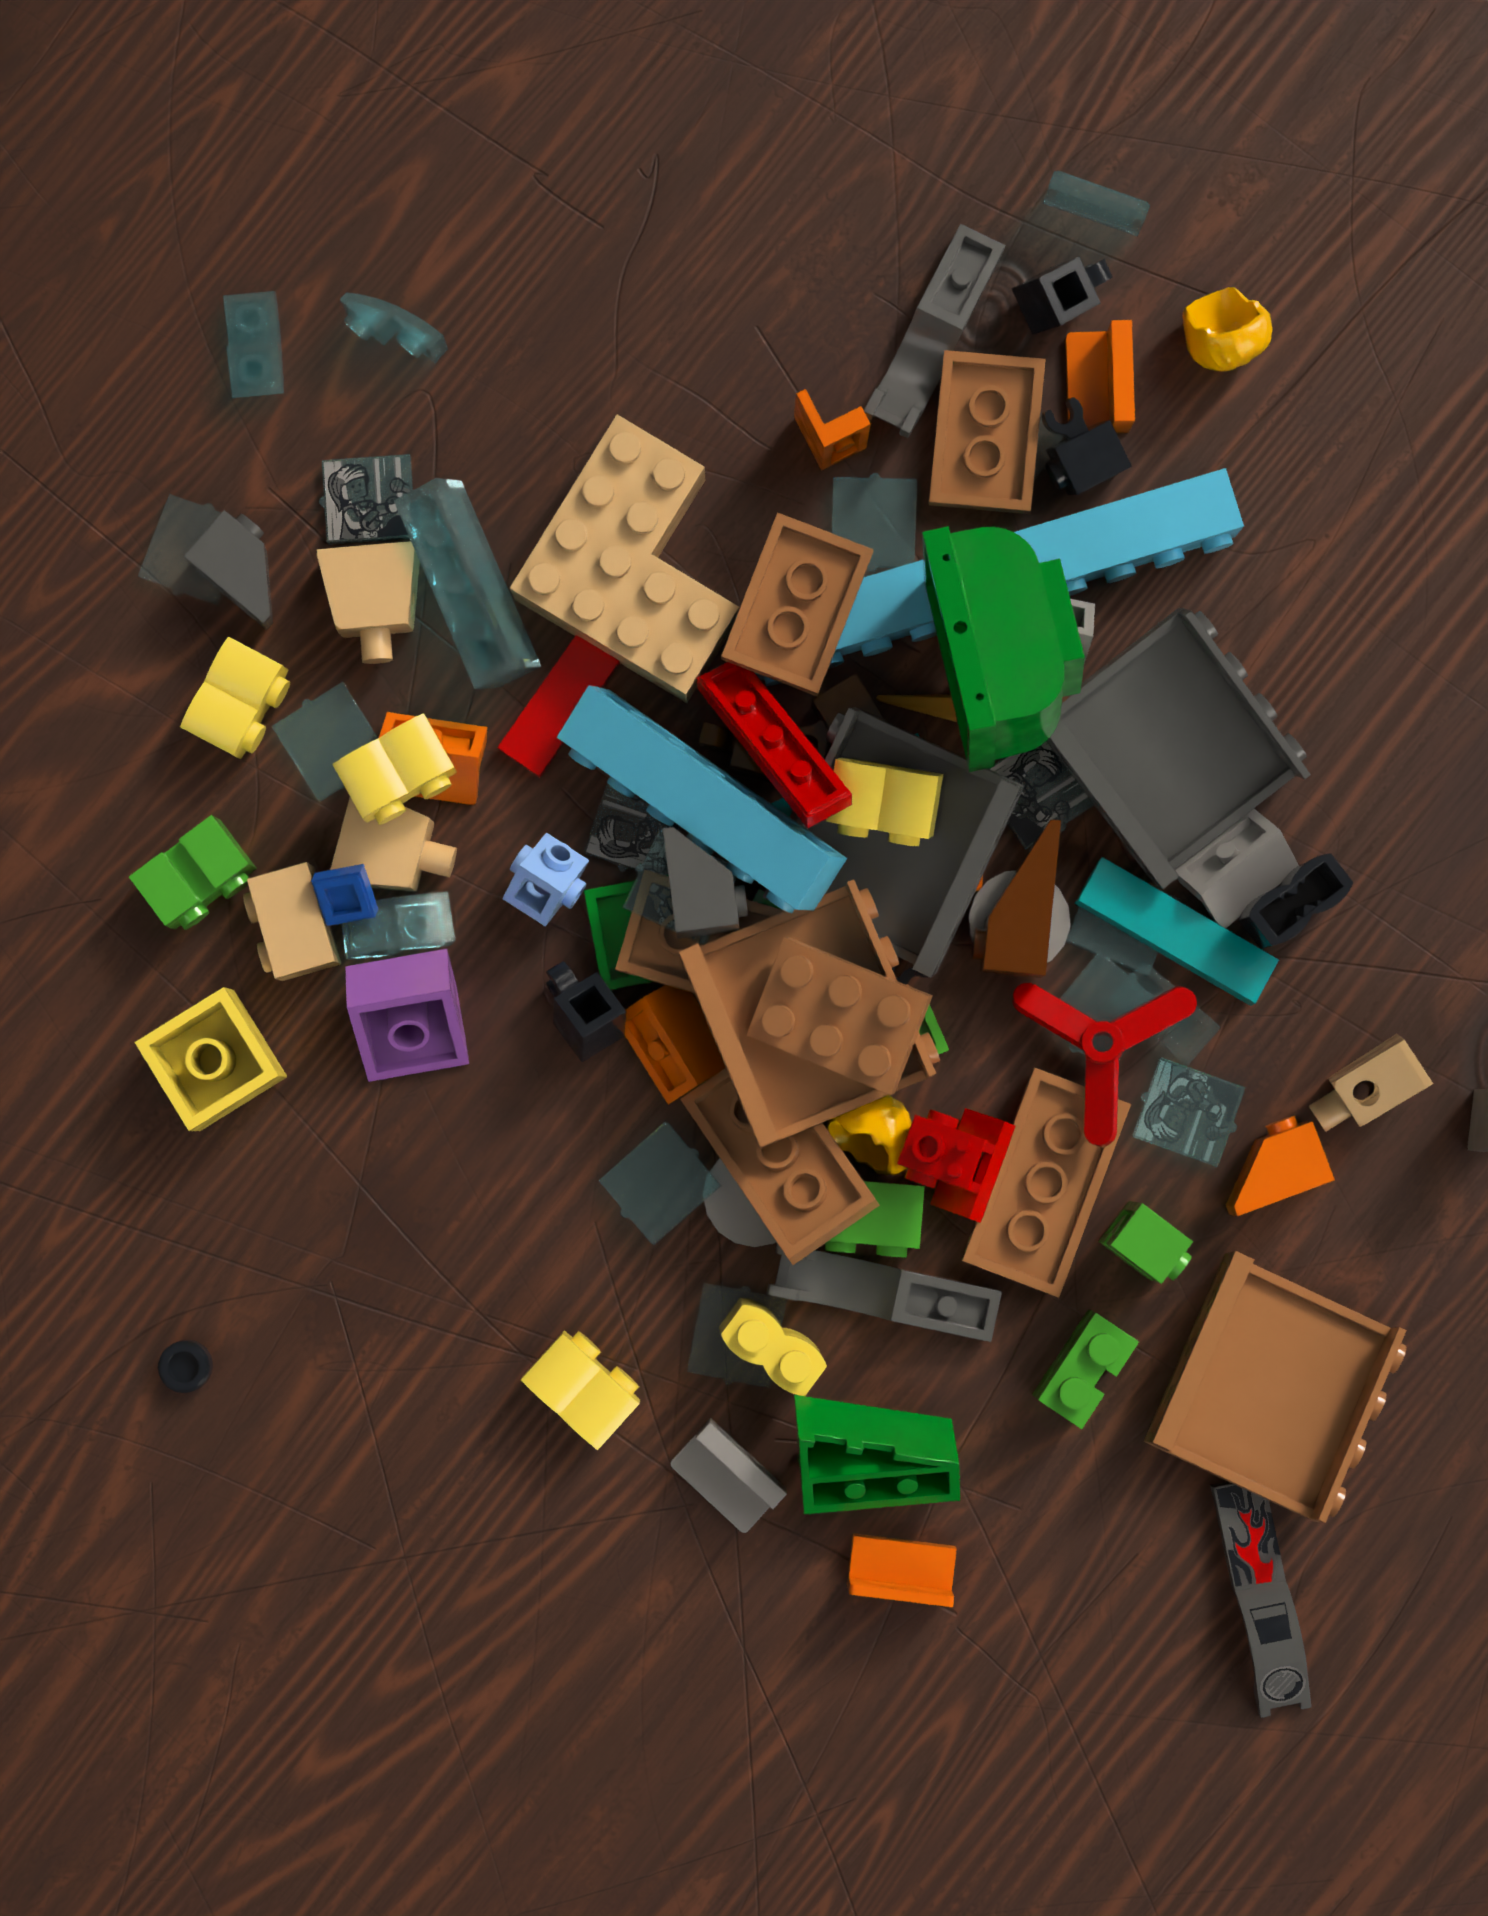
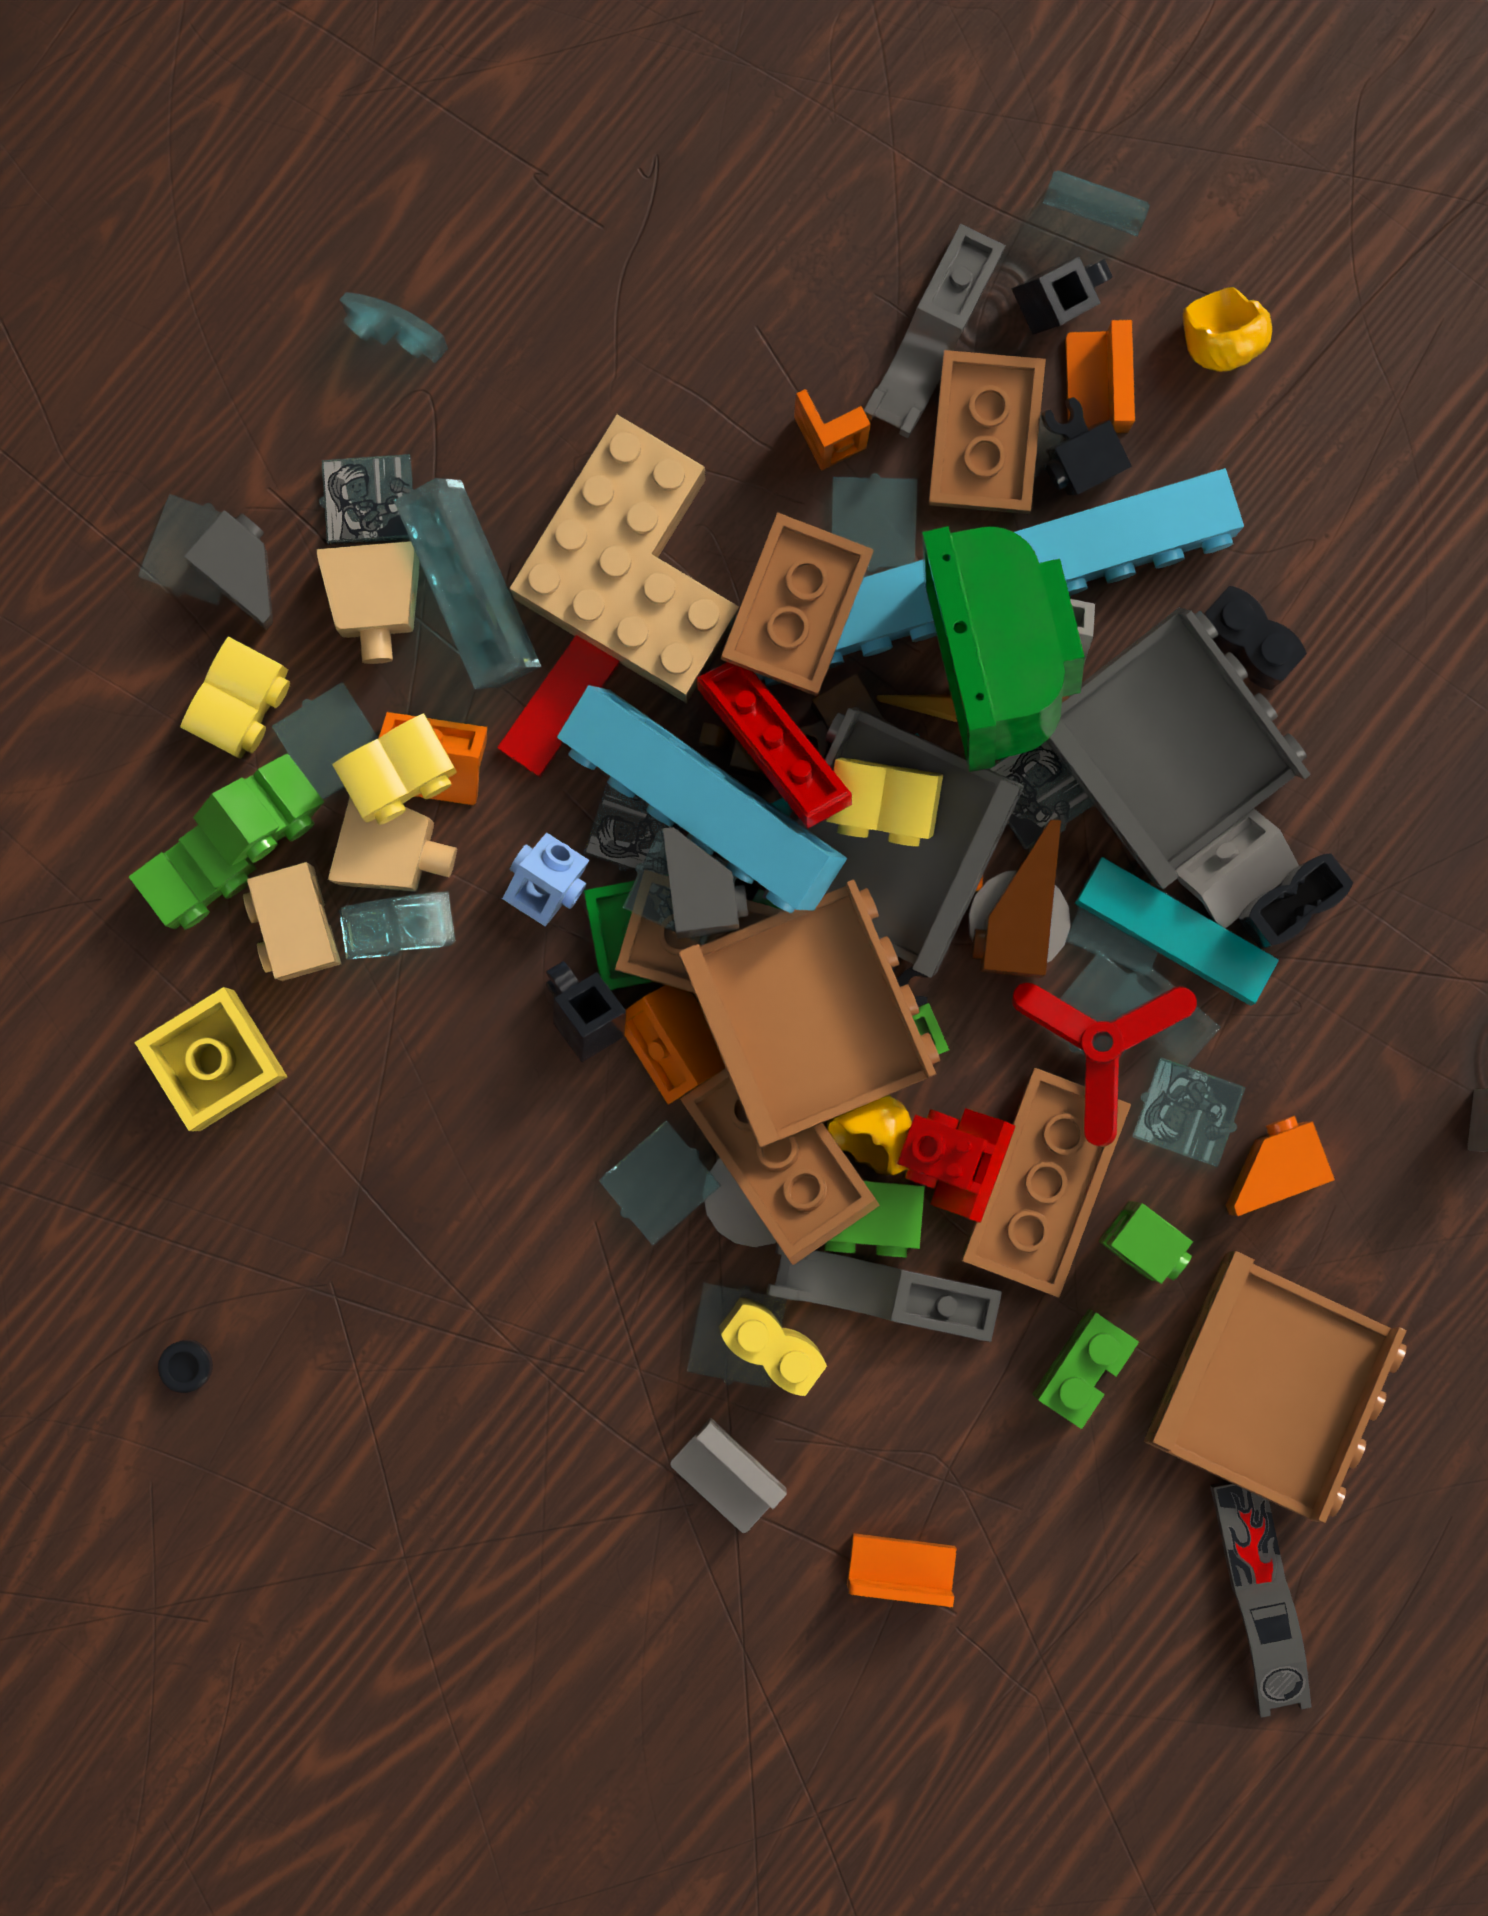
(254, 344): clear light blue slope -> none
(258, 811): none -> bright green brick
(344, 894): blue tile -> none
(406, 1015): medium lavender slope -> none
(581, 1388): light yellow brick -> none
(839, 1015): medium nougat plate -> none
(872, 1457): green wedge -> none
(1260, 645): none -> black brick
(1394, 1076): tan torso -> none

